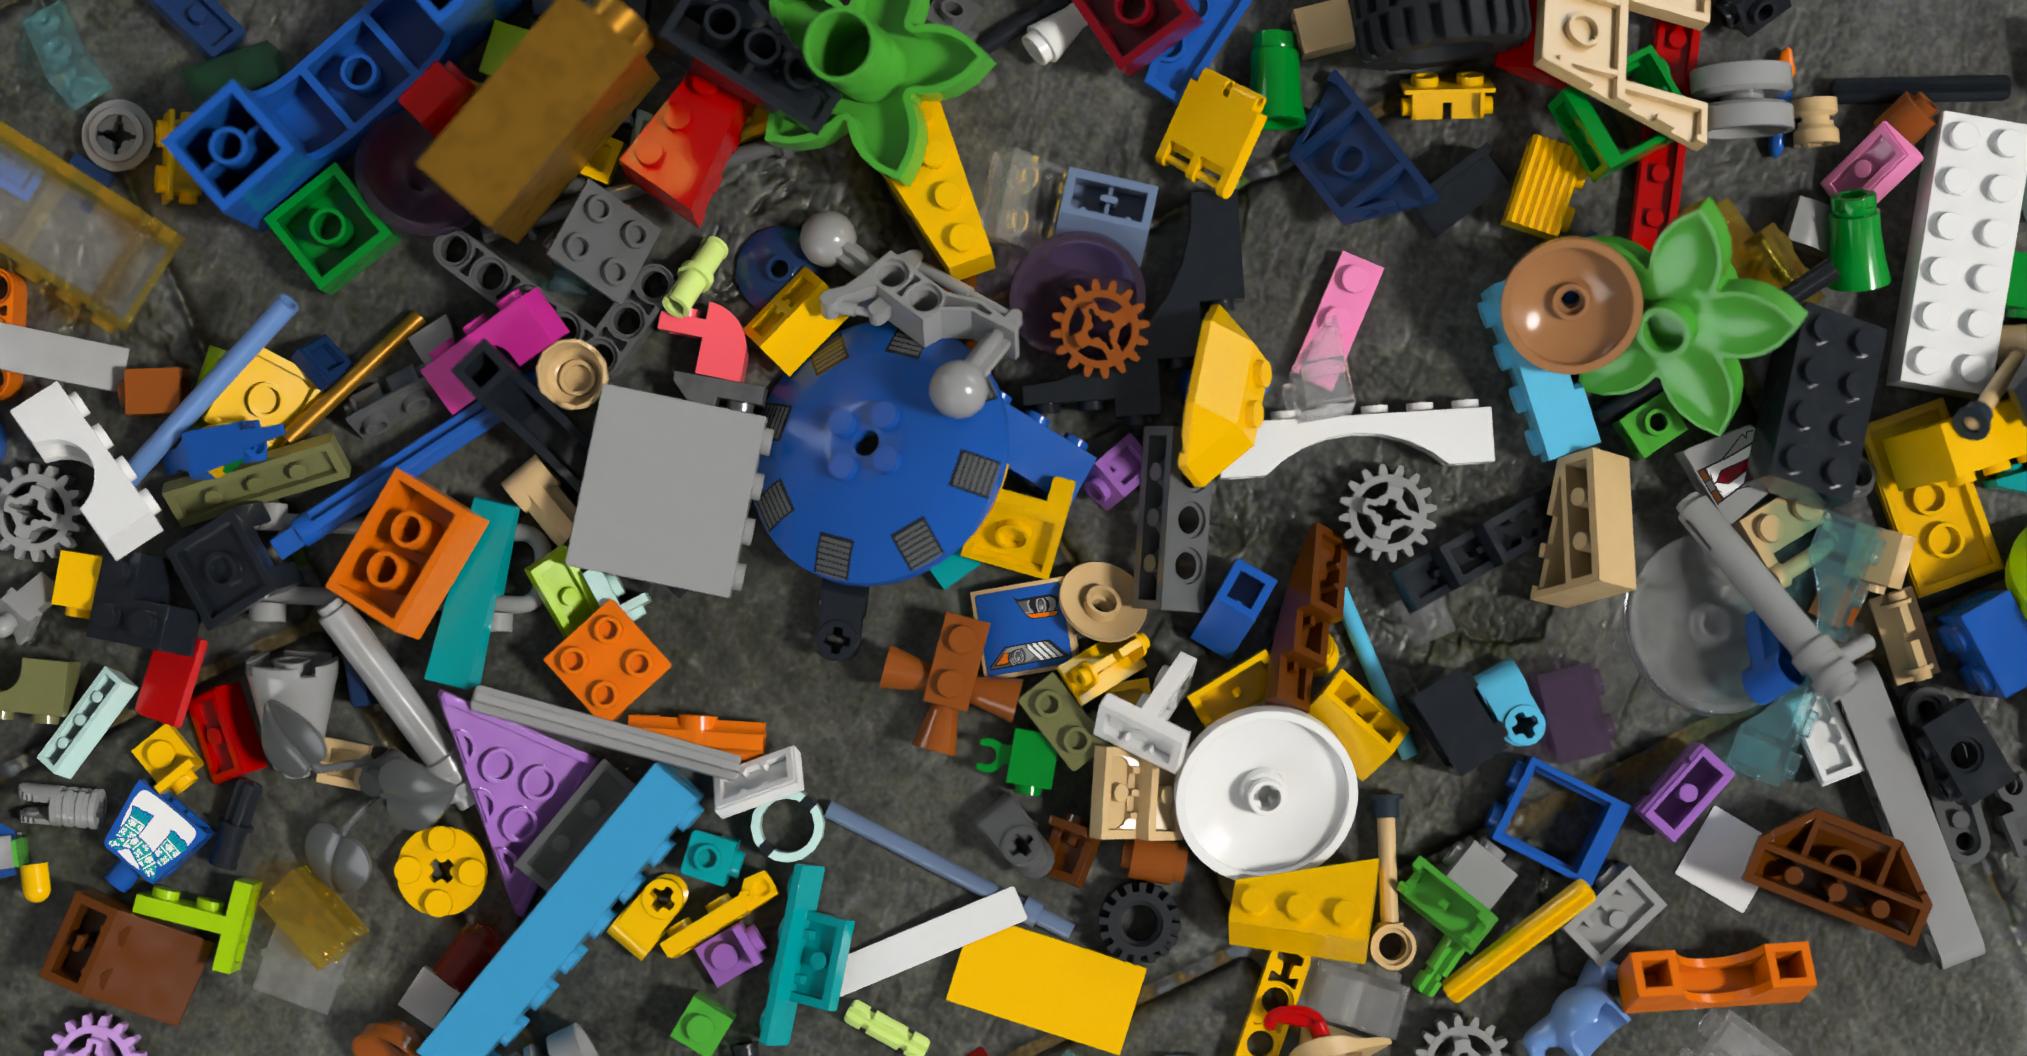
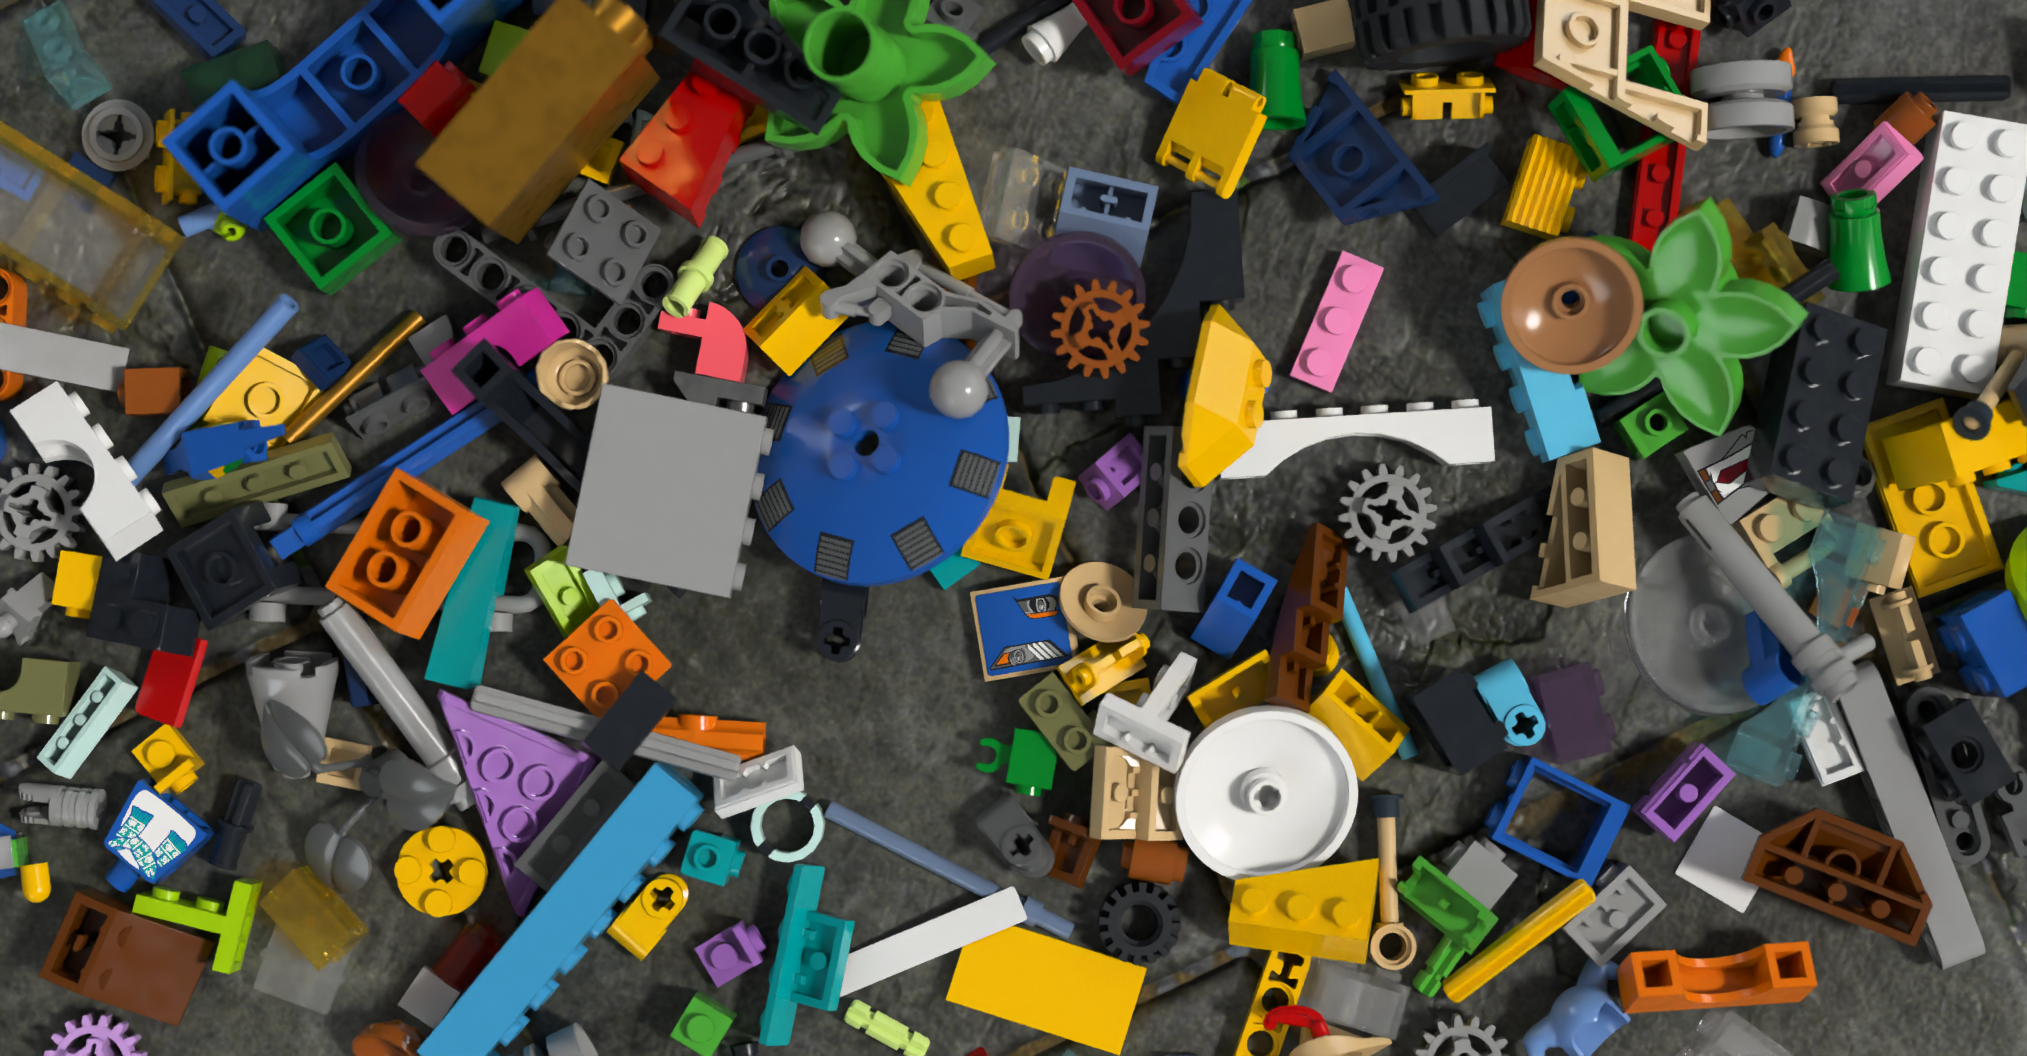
(212, 218): none -> arm
(226, 732): red slope -> none
(629, 721): none -> black tile
(722, 914): yellow hinge -> none
(951, 682): dark orange brick -> none
(1041, 454): blue brick -> none
(1320, 378): clear slope -> none

